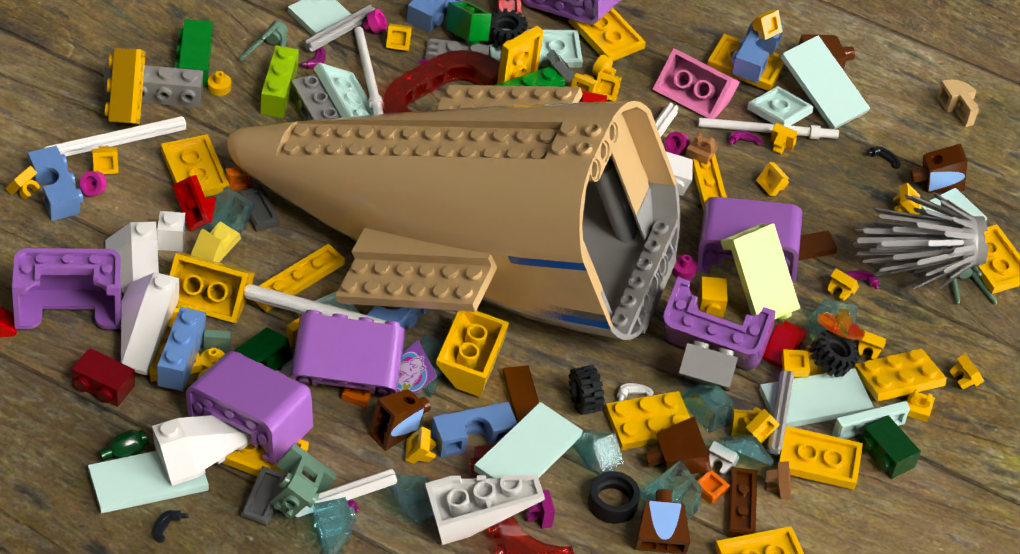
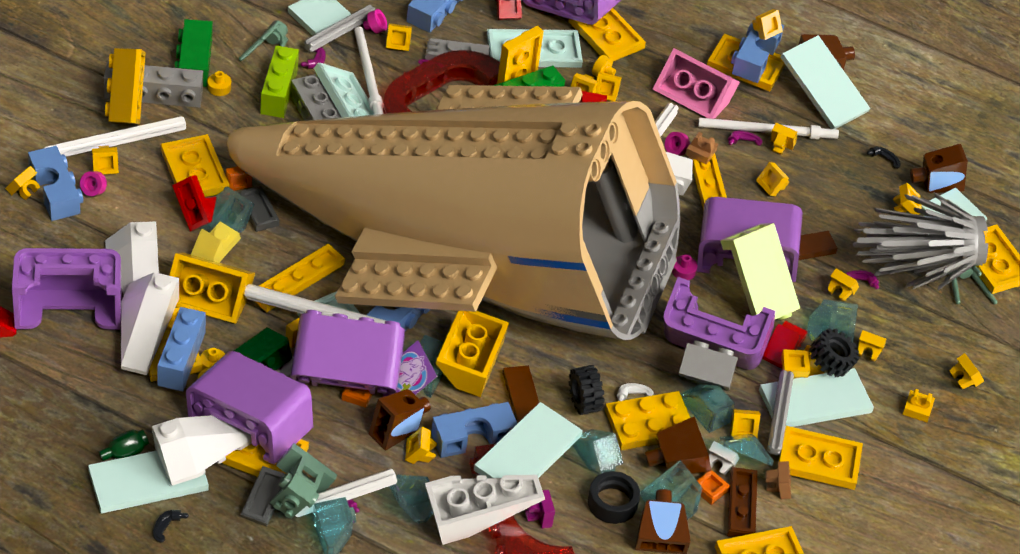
(103, 377): dark red brick -> none
(171, 231): white brick -> none
(217, 339): sand green tile -> none
(468, 22): green brick -> none
(506, 20): black tyre -> none
(560, 65): dark grey tile -> none
(712, 296): yellow brick -> none
(761, 425): yellow tile -> none
(780, 107): light aqua tile -> none
(841, 325): clear yellow piece -> none
(853, 424): light aqua tile -> none
(889, 447): dark green brick -> none
(900, 374): yellow plate -> none
(959, 97): tan brick -> none

